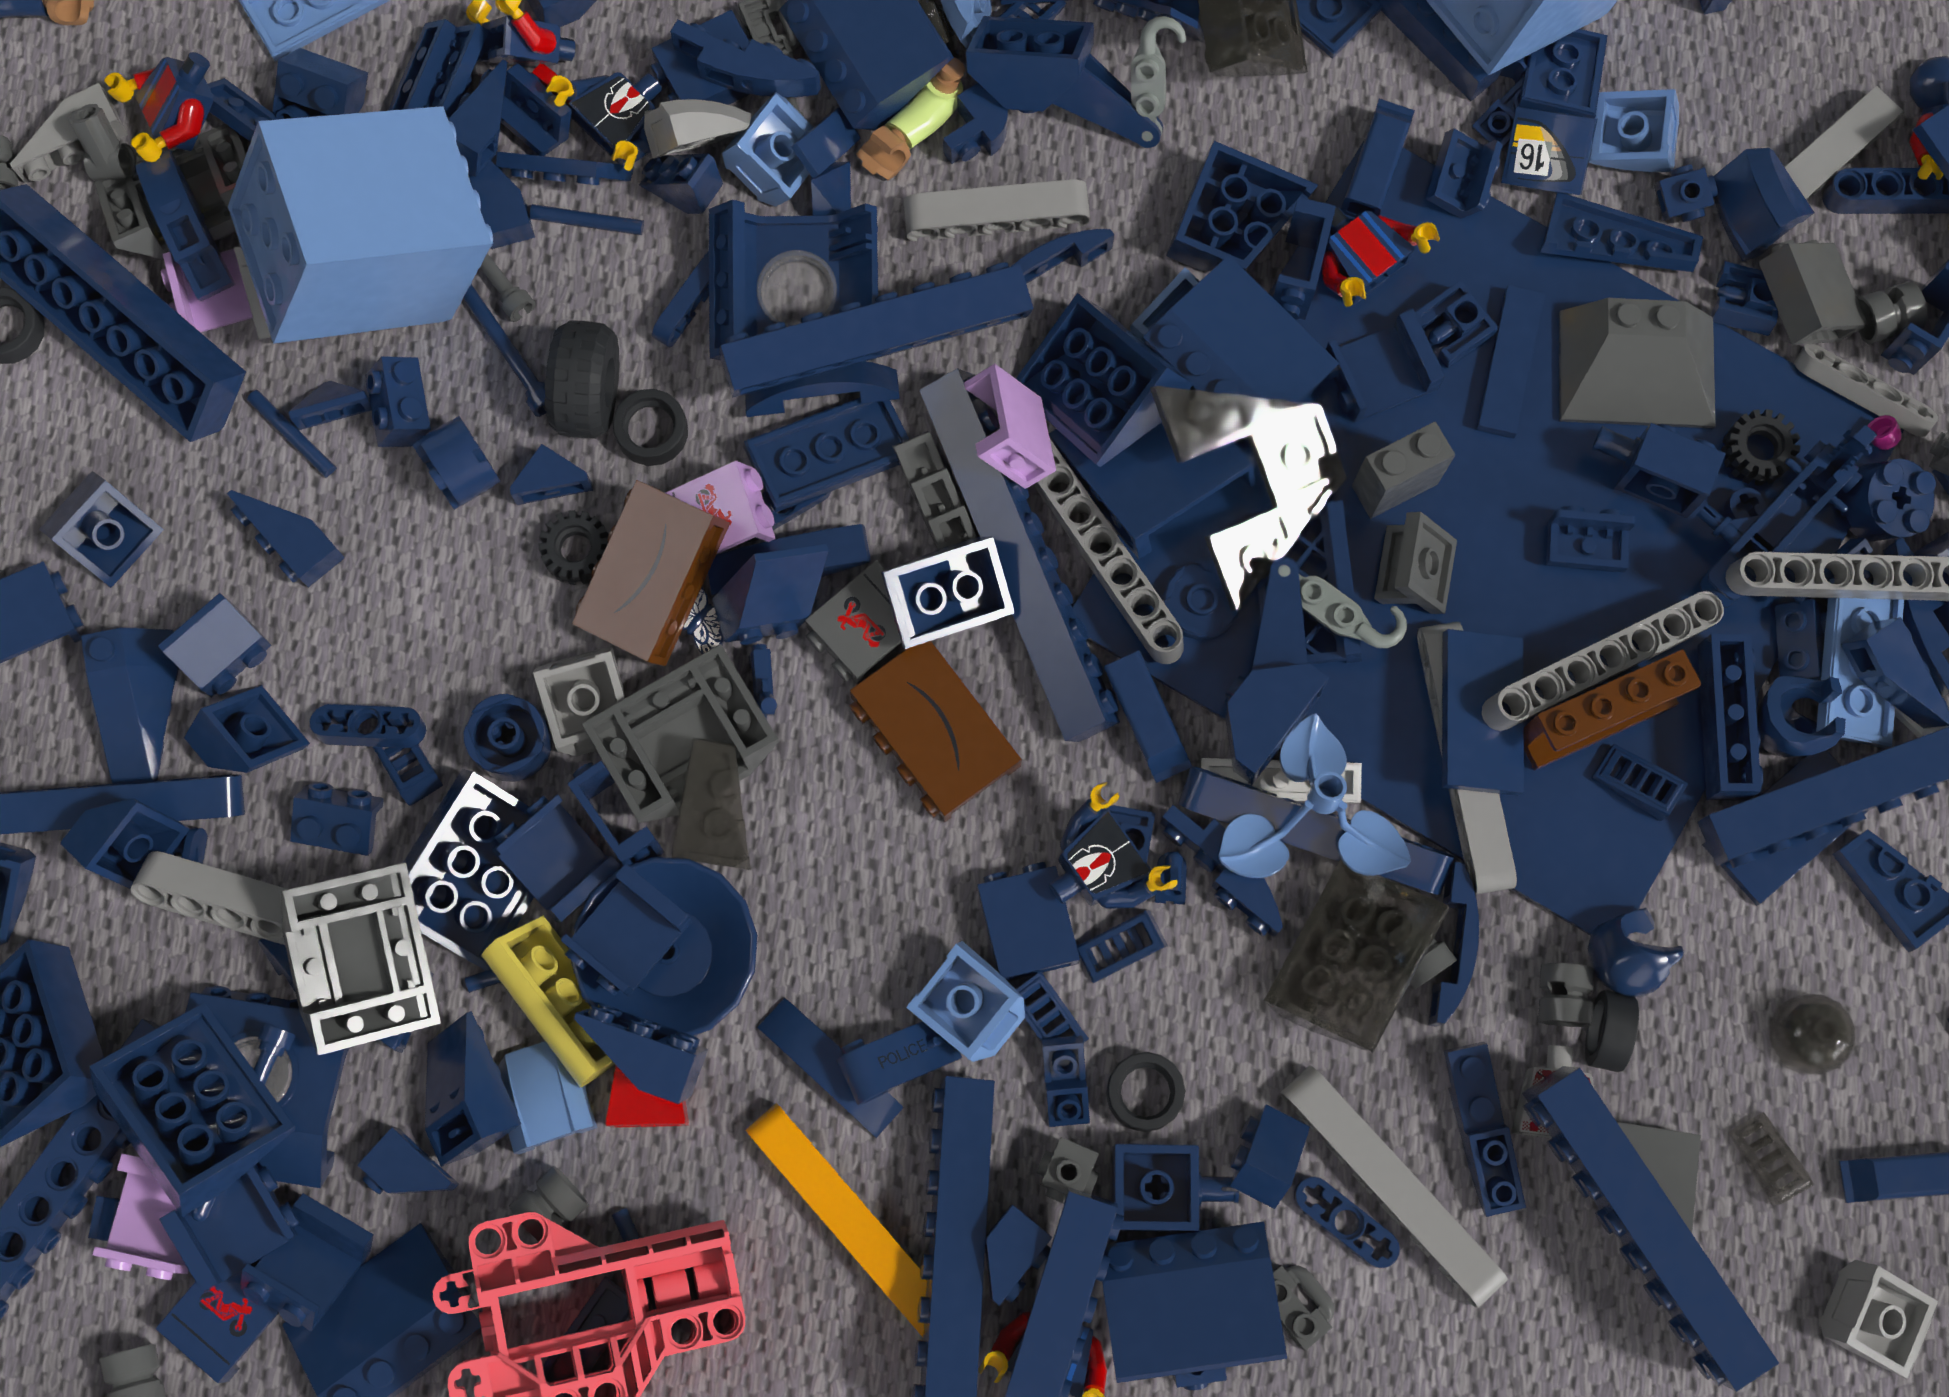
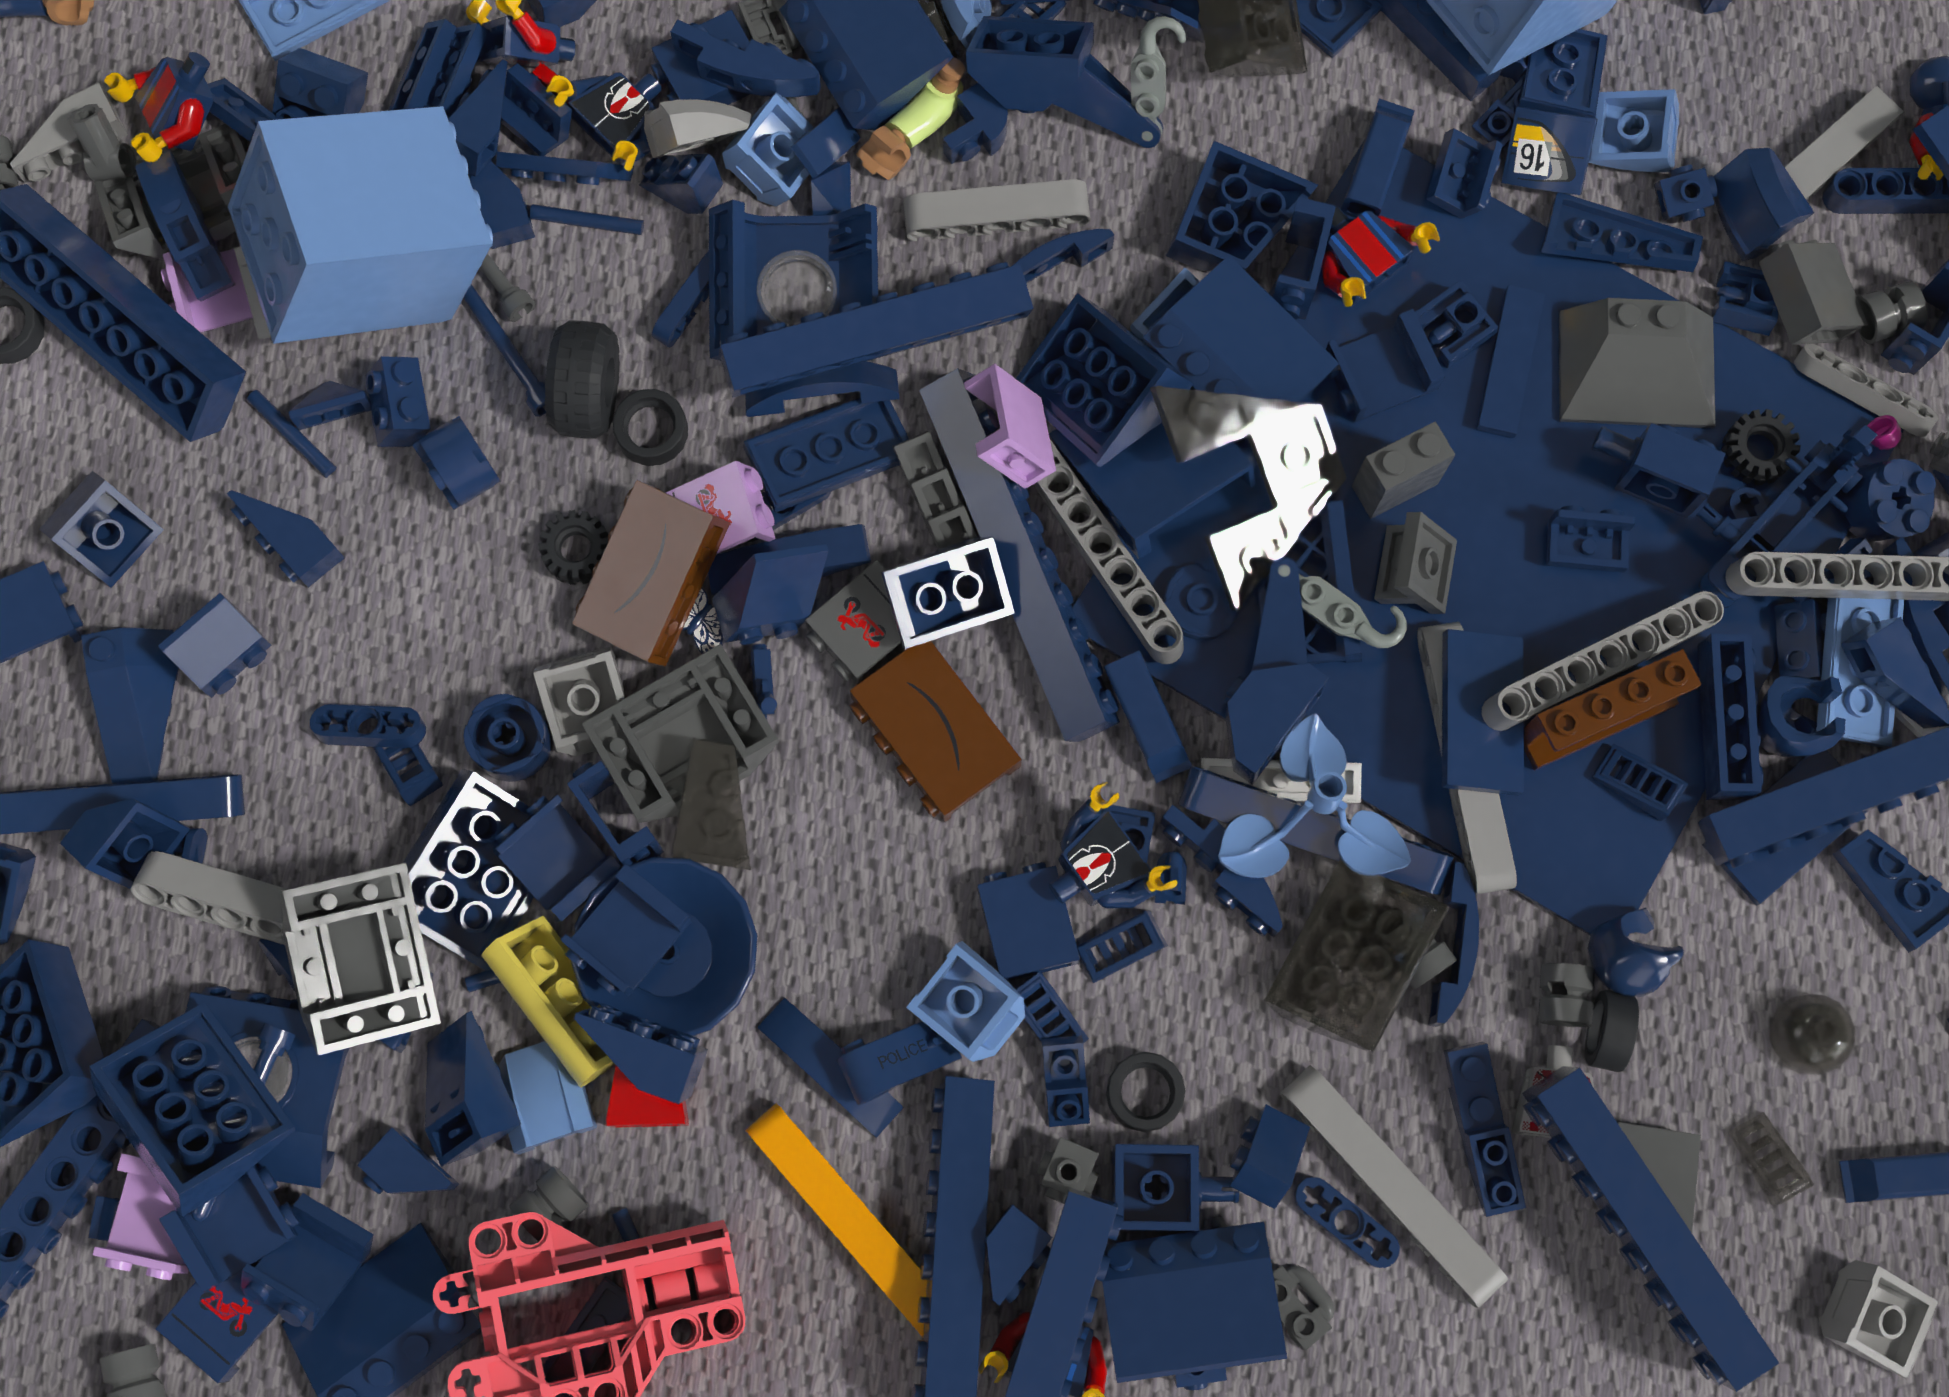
(244, 732): dark blue slope -> none
(335, 818): dark blue bracket -> none
(548, 477): dark blue slope -> none

